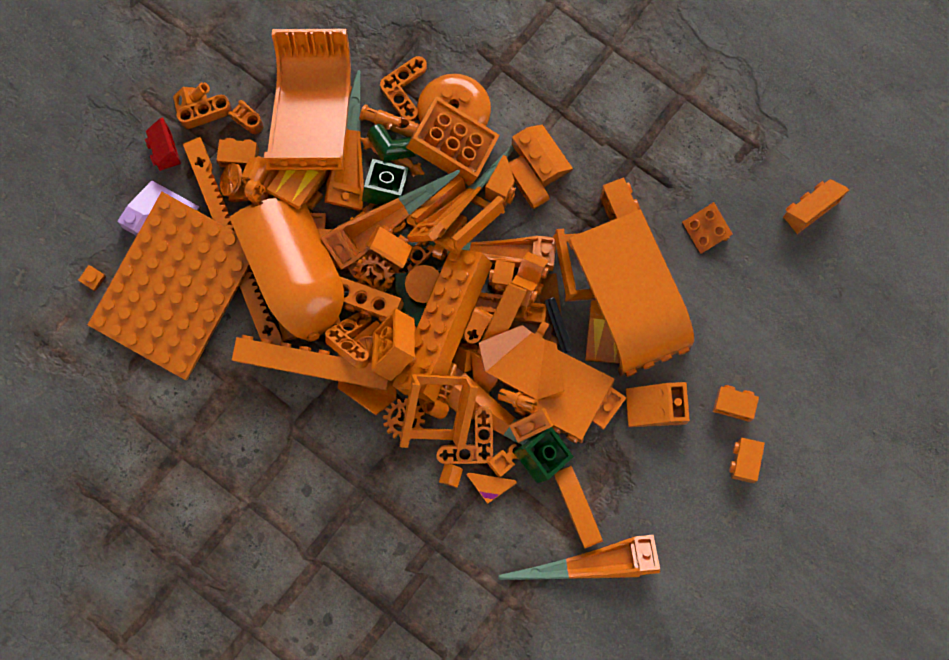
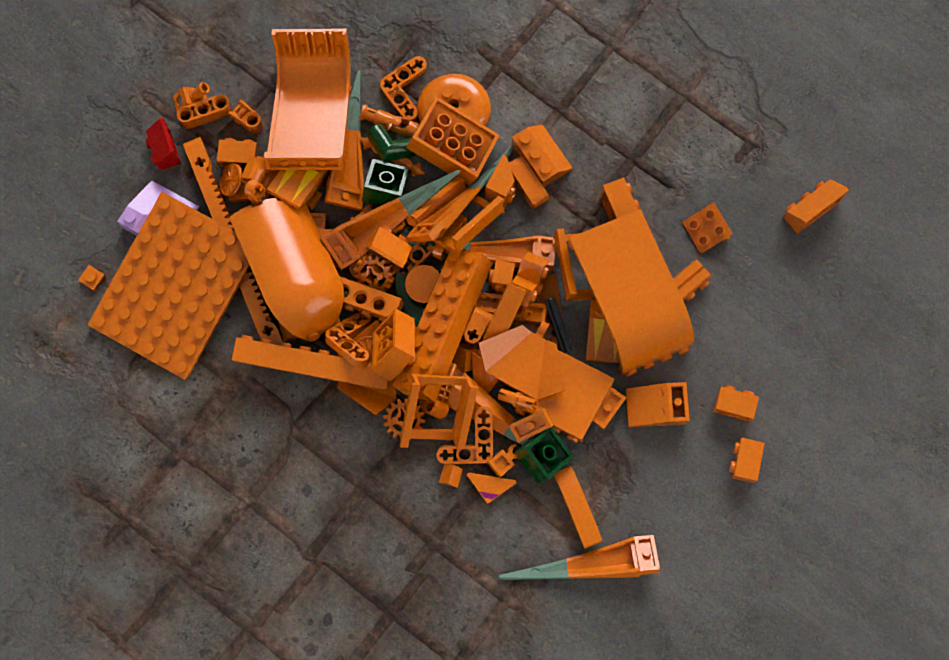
(692, 279): none -> orange brick

